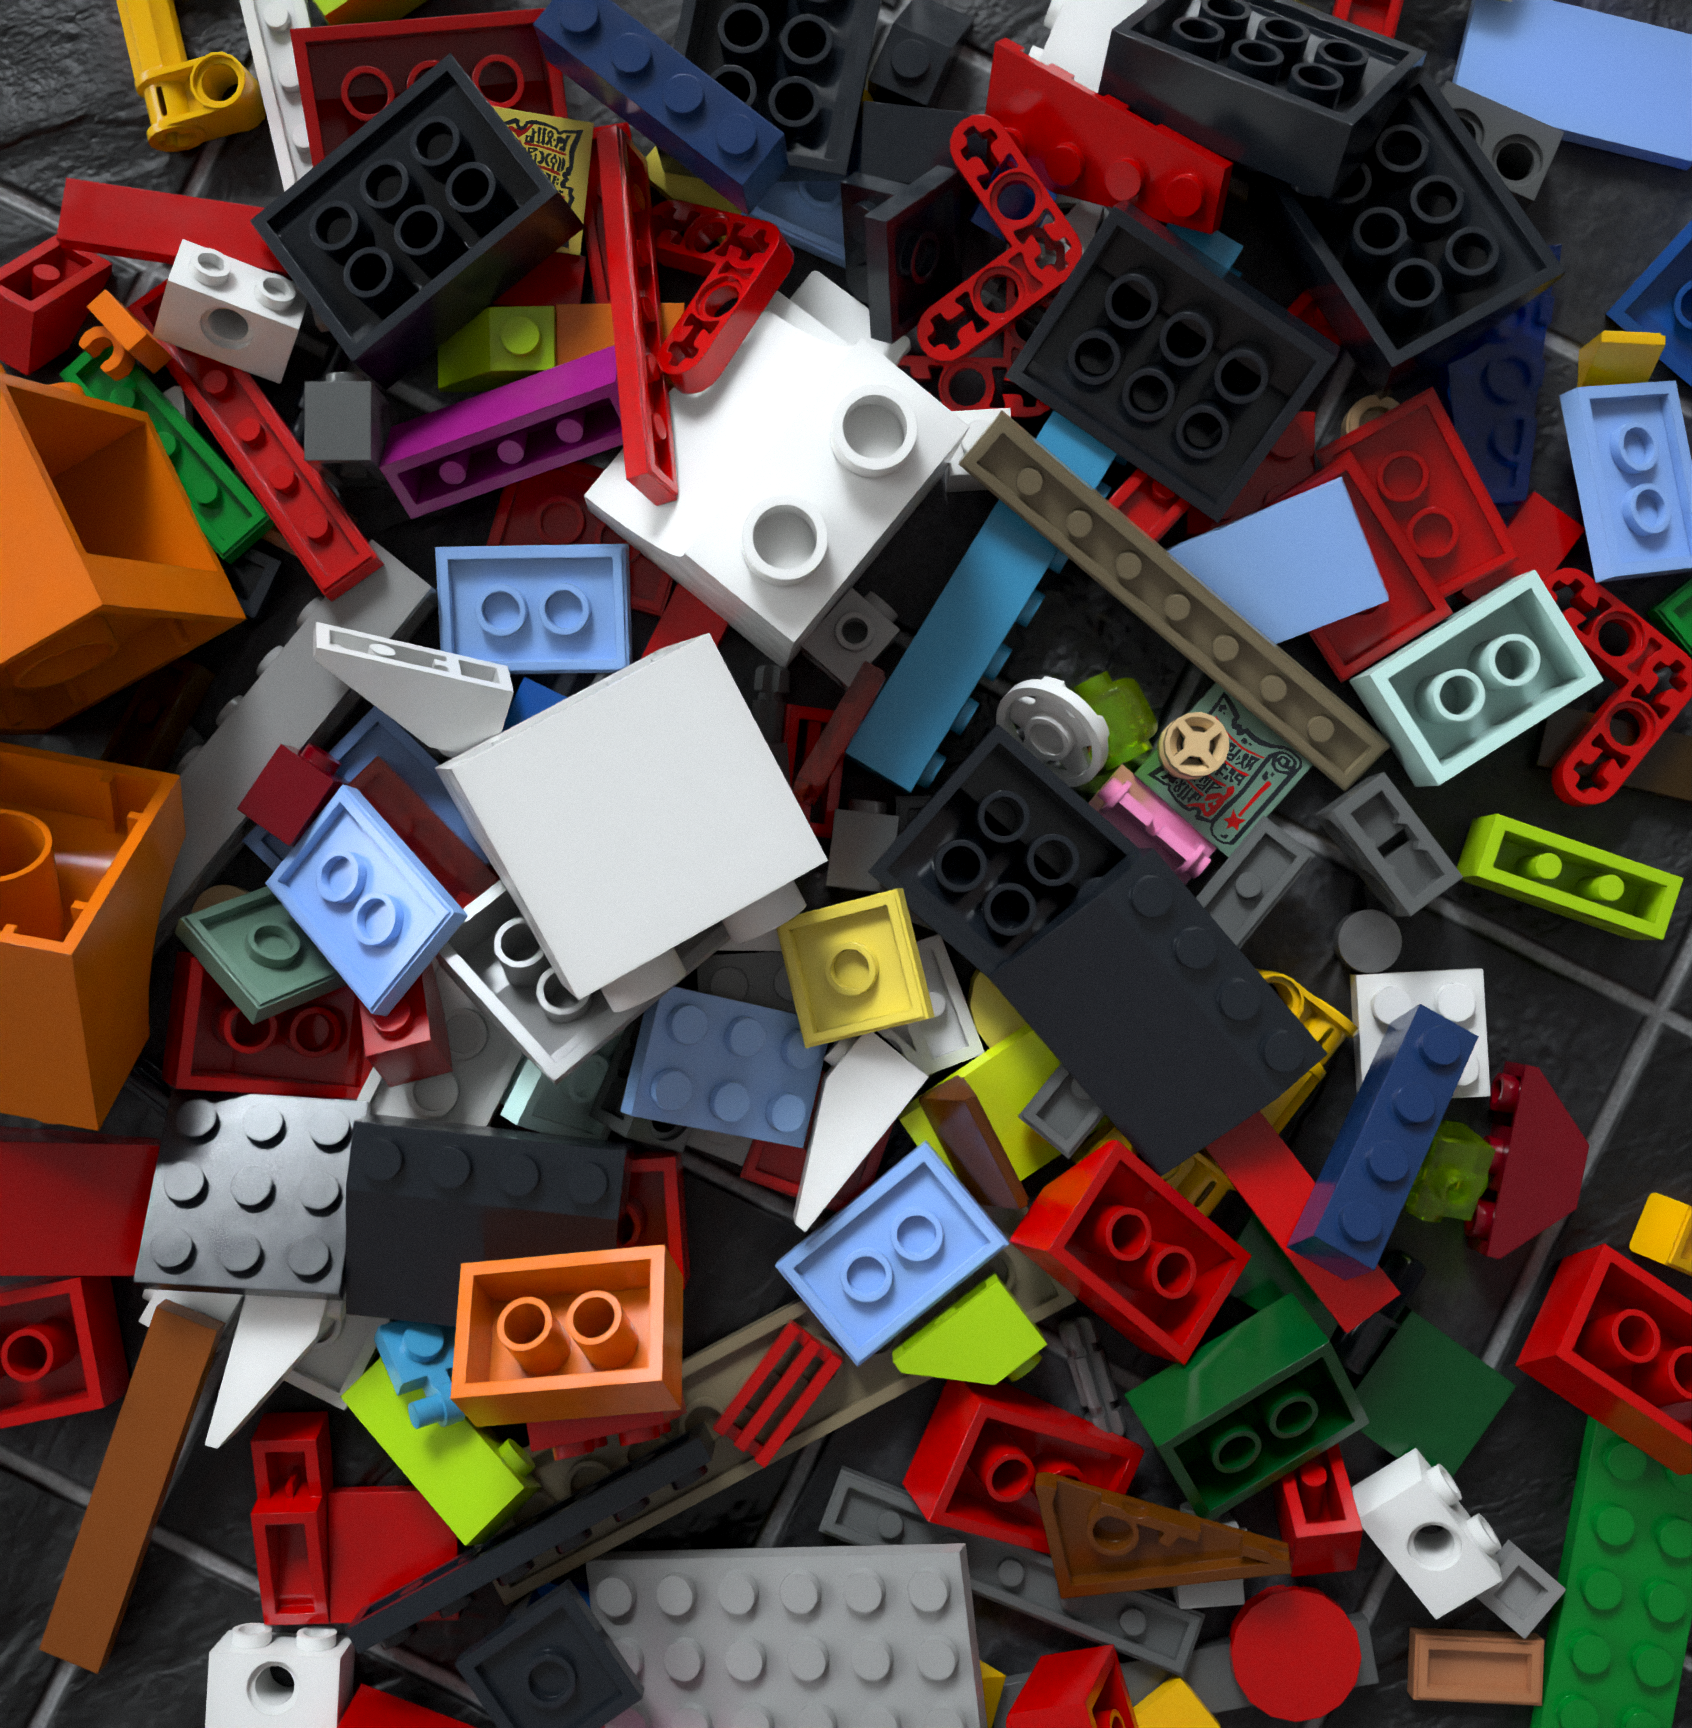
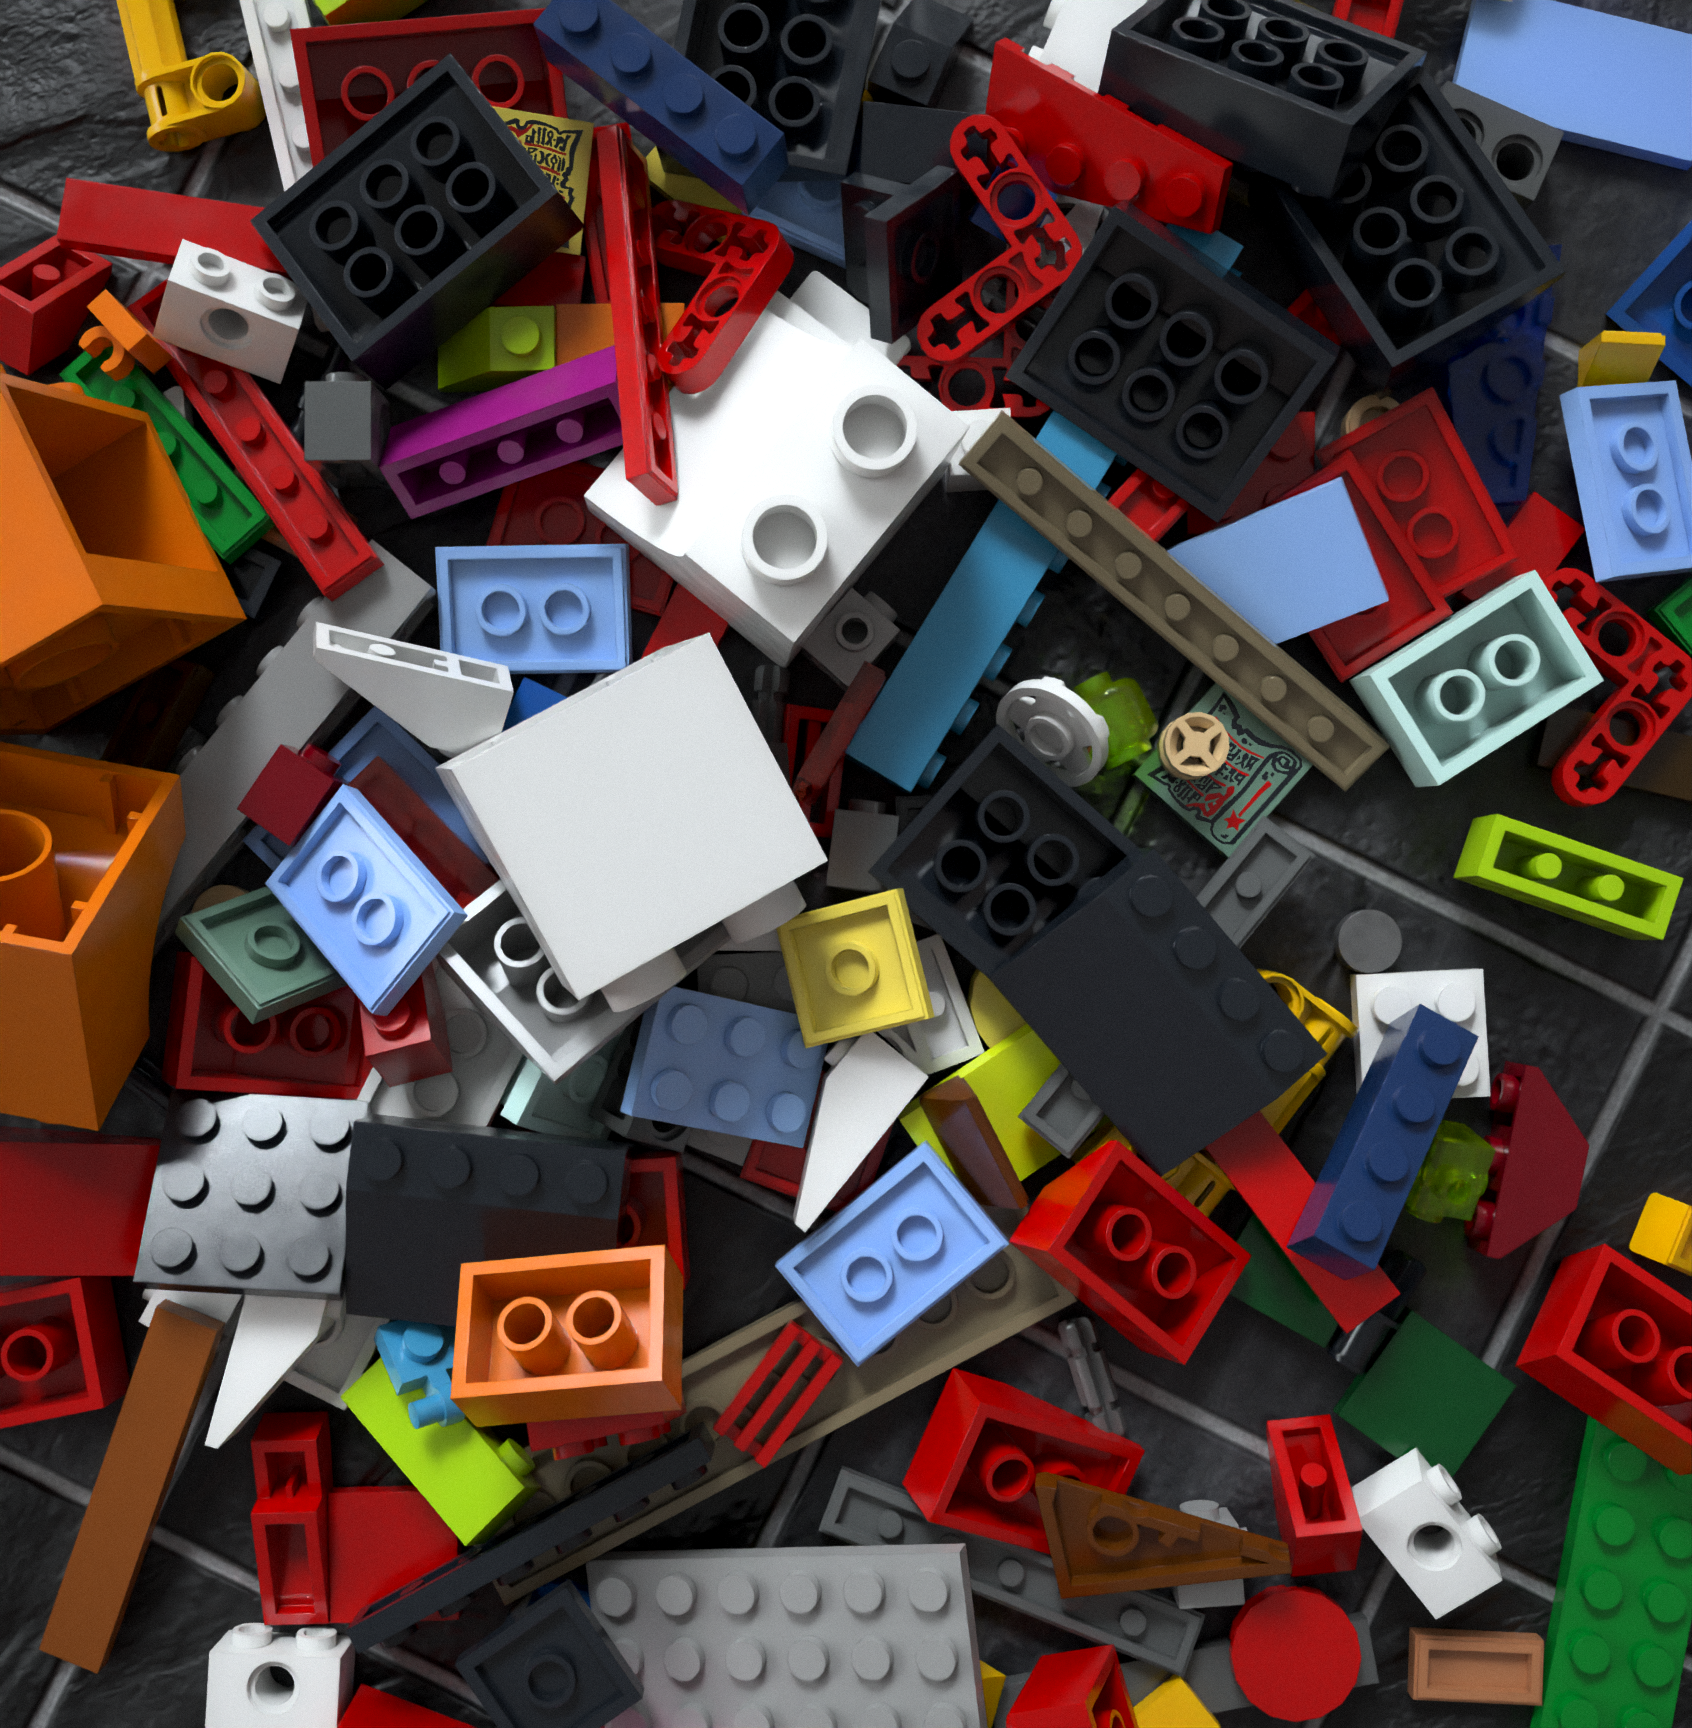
(974, 1338): lime slope -> none
(1152, 824): bright pink hinge -> none
(1248, 1407): dark green brick -> none
(1388, 846): dark grey brick -> none
(1524, 1592): light grey plate -> none

